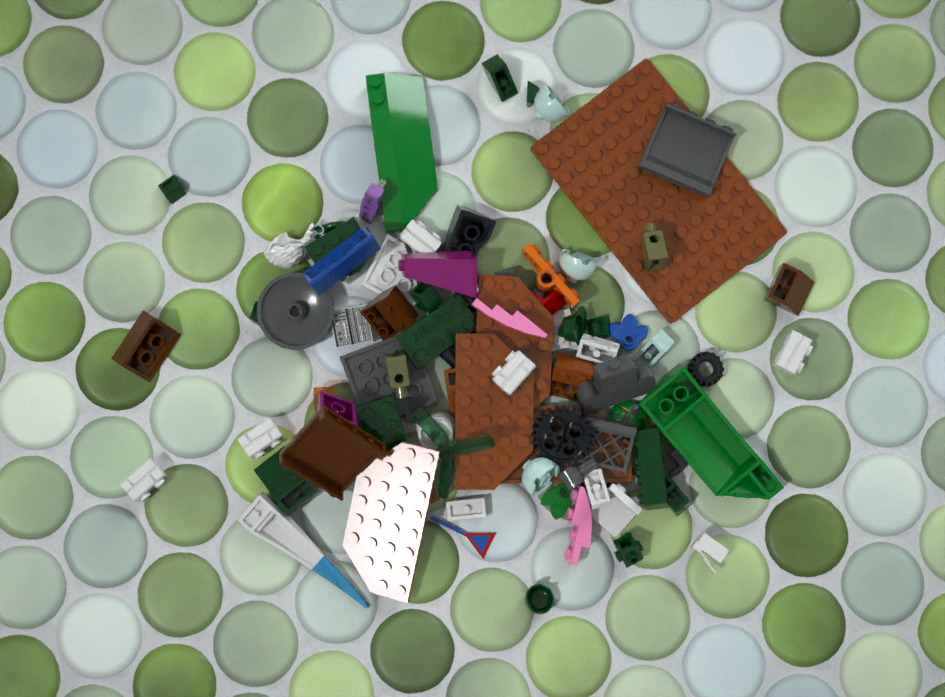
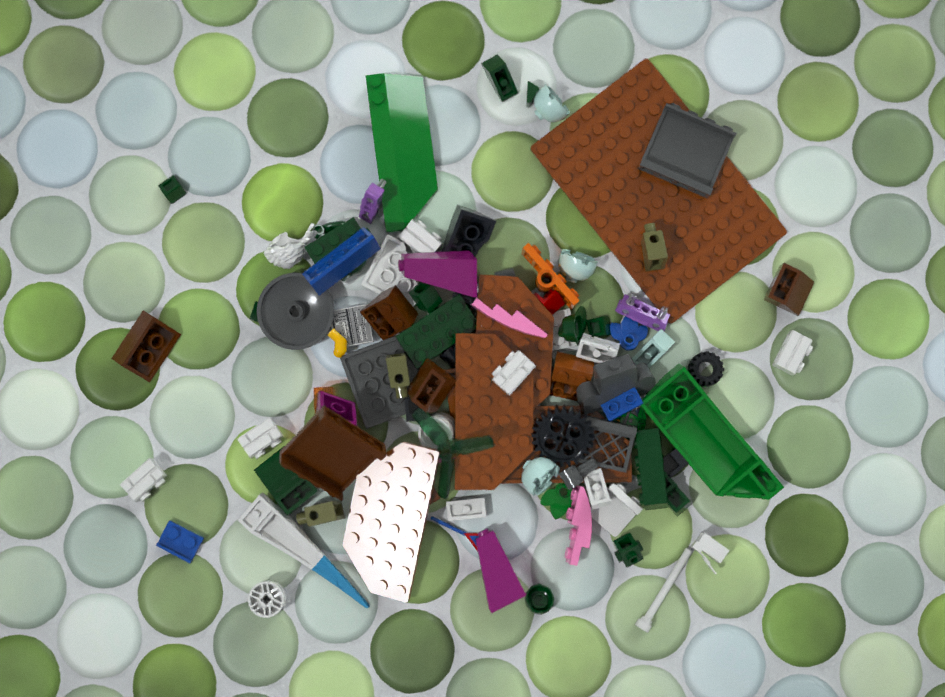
(180, 541): none -> blue plate
(262, 607): none -> white wheel
(327, 512): none -> olive torso
(340, 343): none -> yellow arm
(382, 421): dark green plate -> none
(430, 386): none -> reddish brown slope
(498, 575): none -> magenta slope
(622, 404): none -> blue hinge
(642, 312): none -> medium lavender piece
(645, 621): none -> white piece

